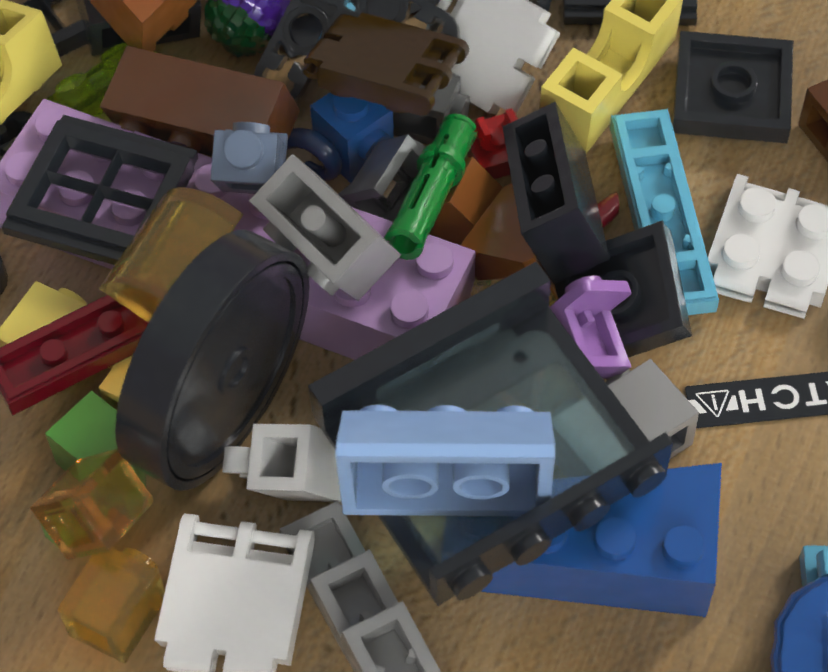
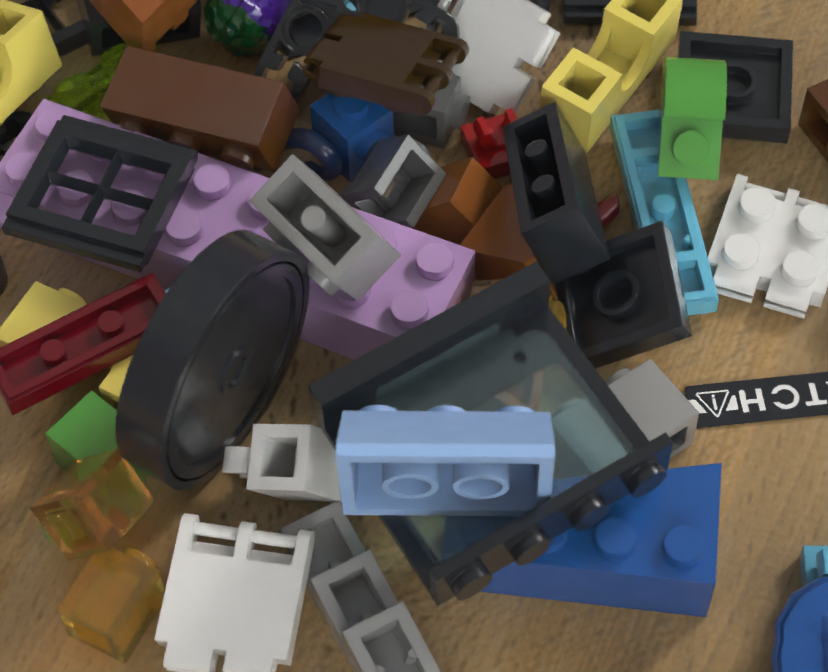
(165, 245): clear yellow brick -> none
(246, 157): sand blue brick -> none
(439, 169): green pin -> none
(589, 321): medium lavender bracket -> none
(691, 117): none -> bright green brick

